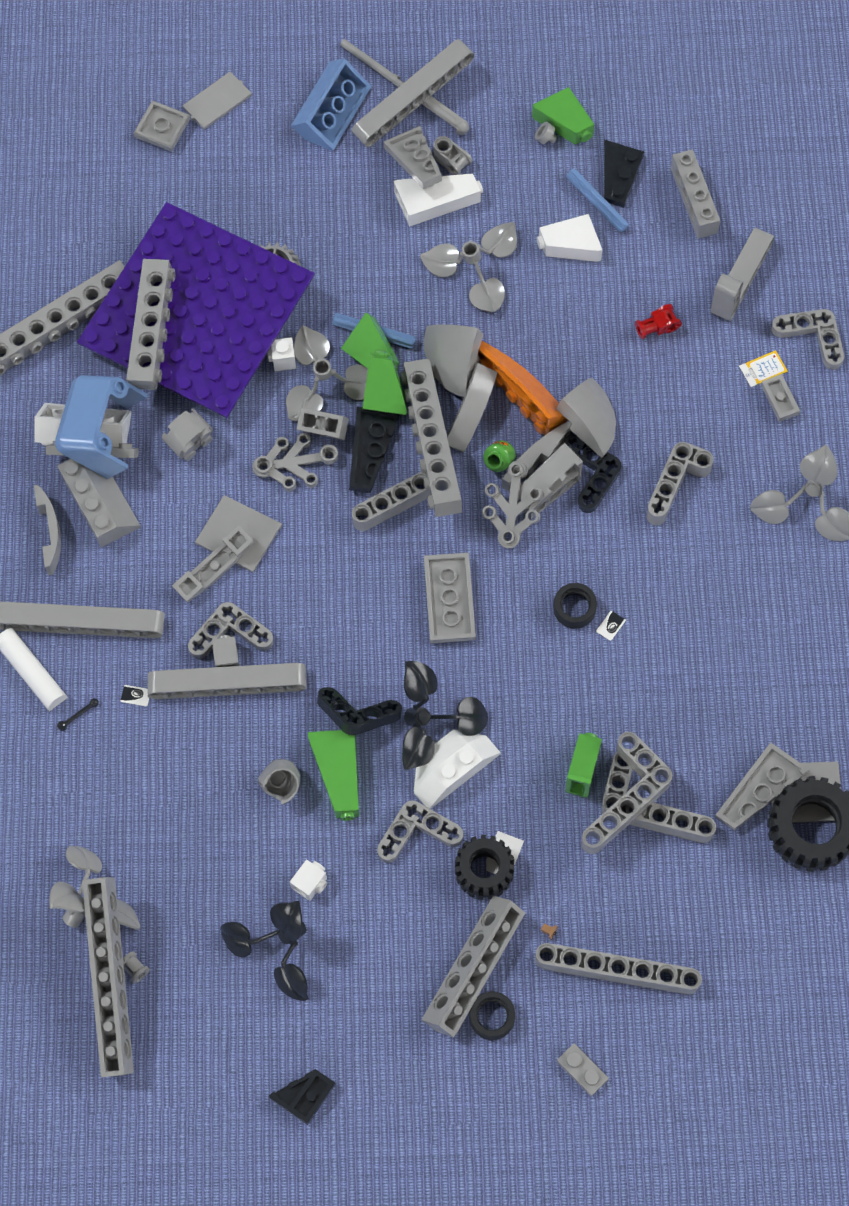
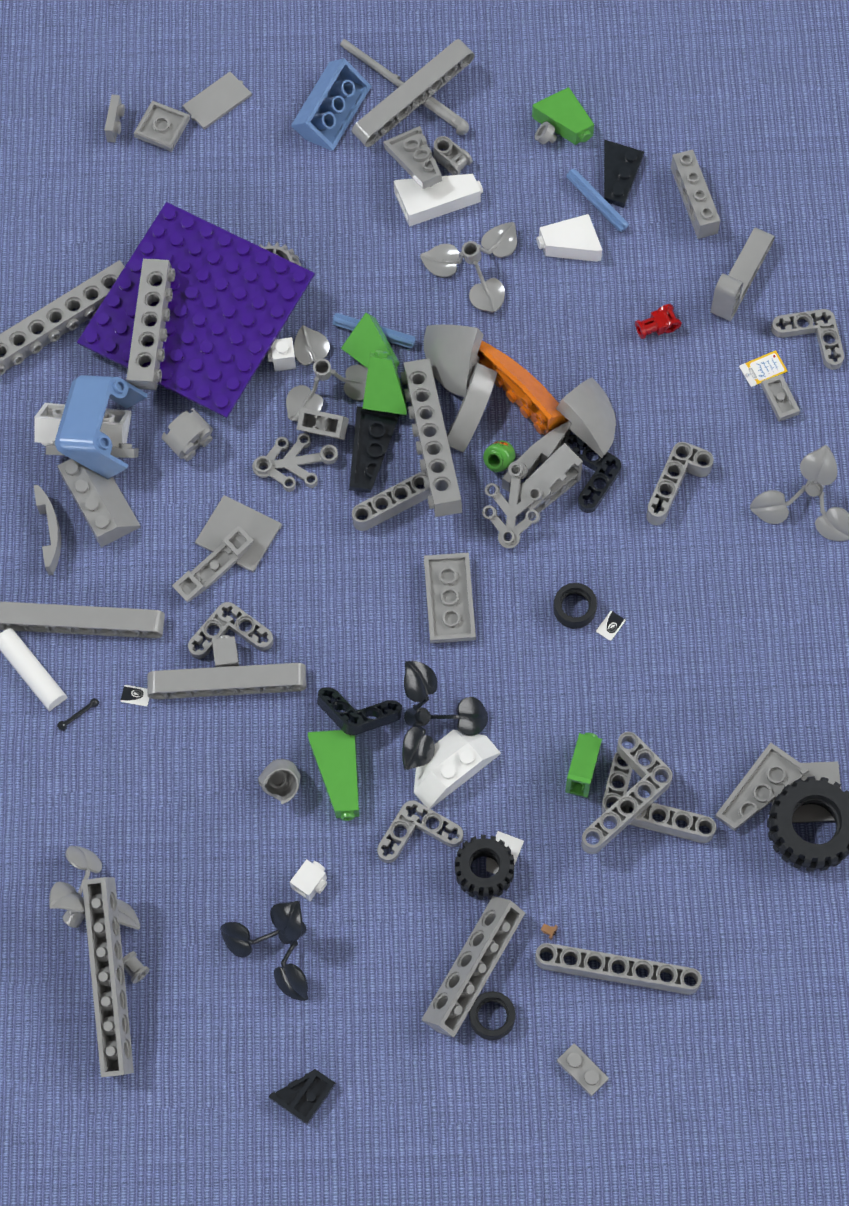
(113, 123): none -> light grey plate

